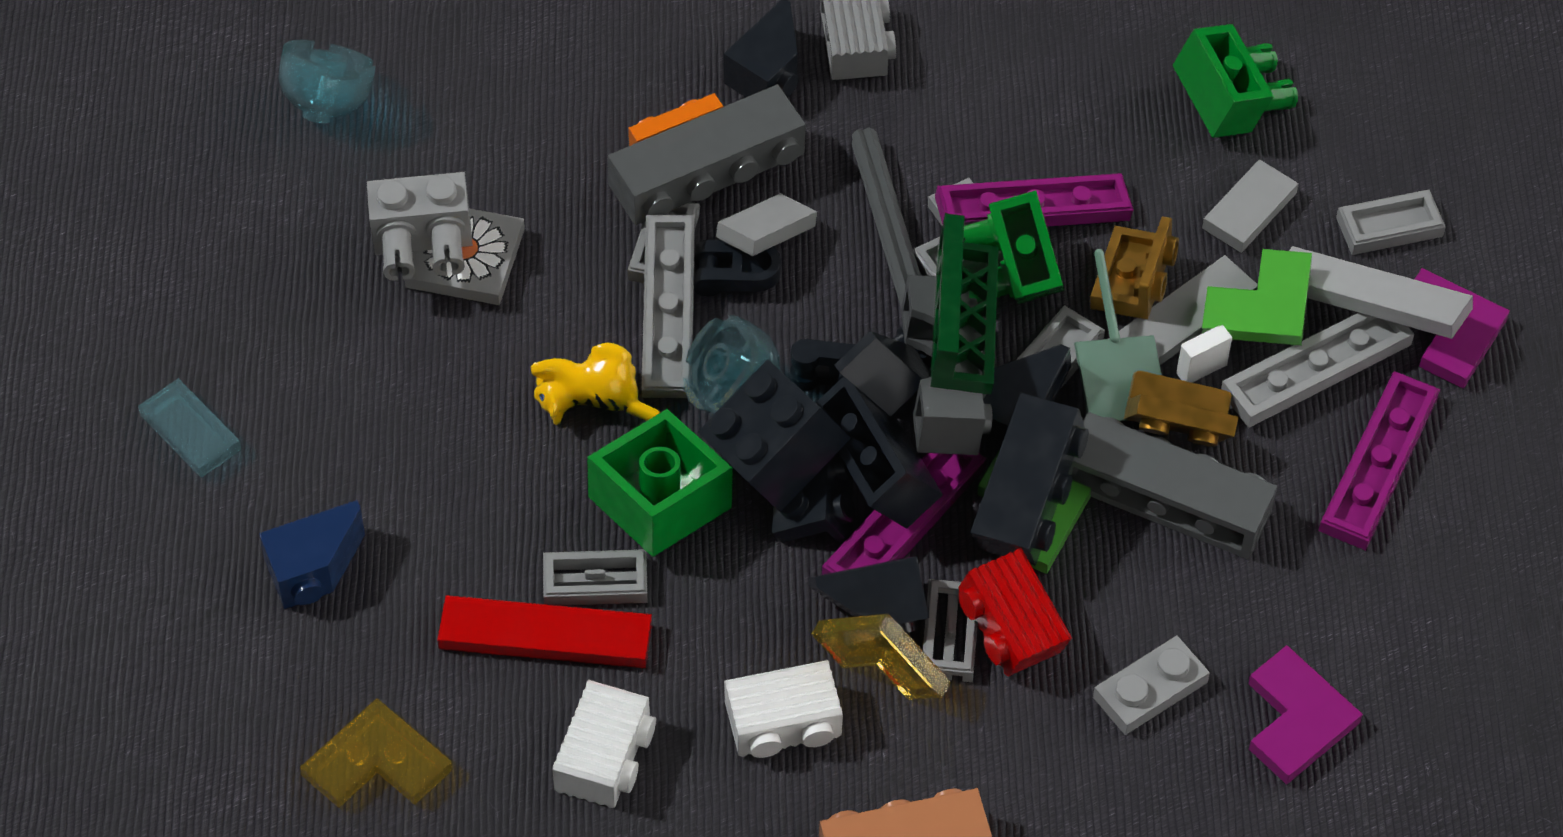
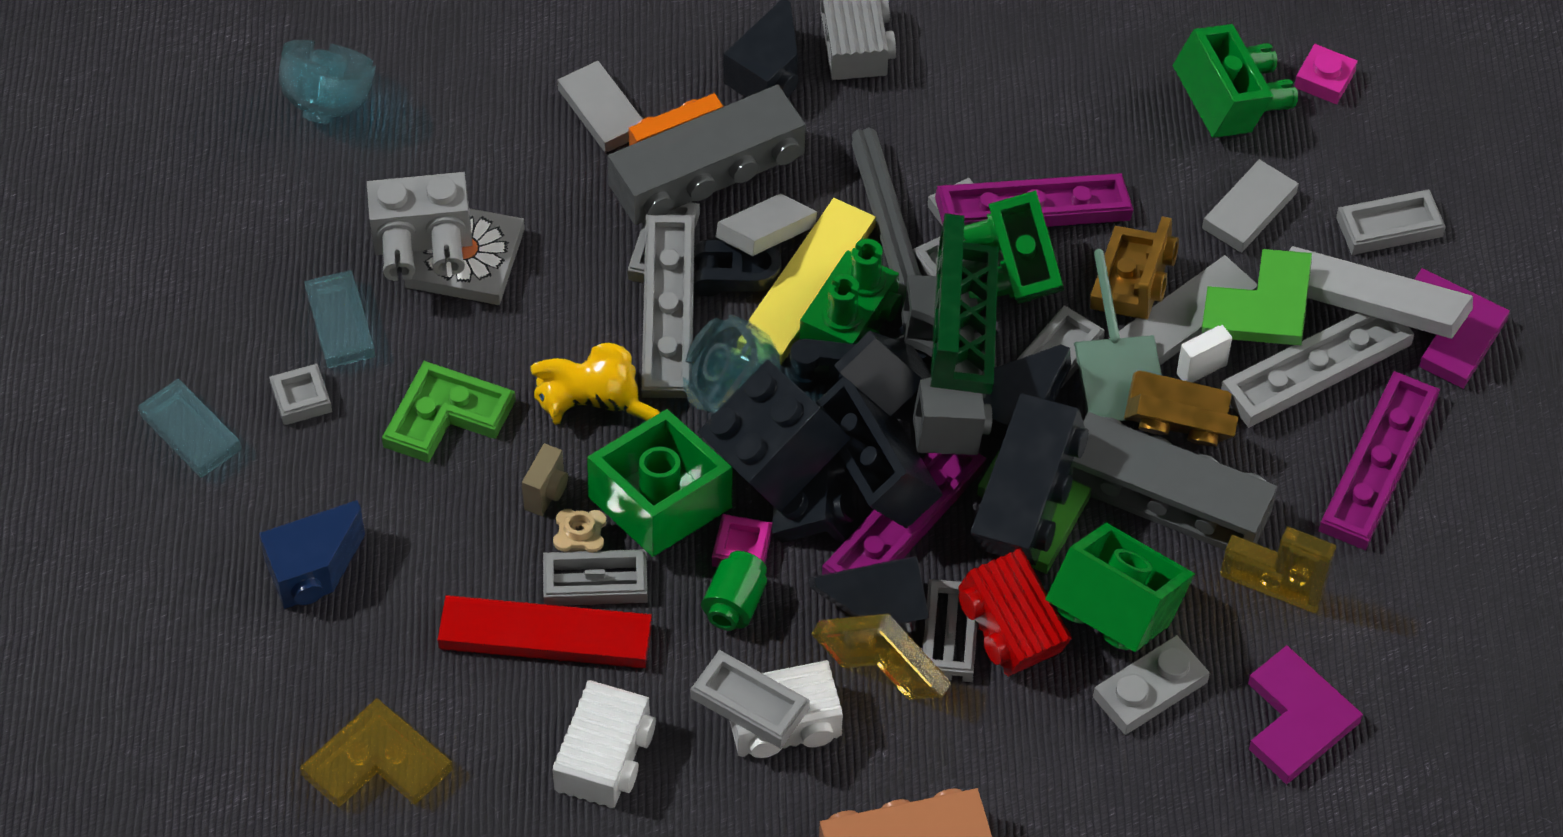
(300, 394): none -> light grey tile
(339, 319): none -> clear light blue tile
(441, 399): none -> bright green tile
(544, 480): none -> dark tan plate
(586, 539): none -> tan plate
(599, 105): none -> light grey tile
(735, 591): none -> green brick
(741, 535): none -> dark pink tile
(750, 699): none -> light grey tile
(808, 270): none -> light yellow tile
(853, 298): none -> green brick
(1119, 587): none -> green brick
(1292, 574): none -> clear yellow tile
(1325, 74): none -> dark pink plate

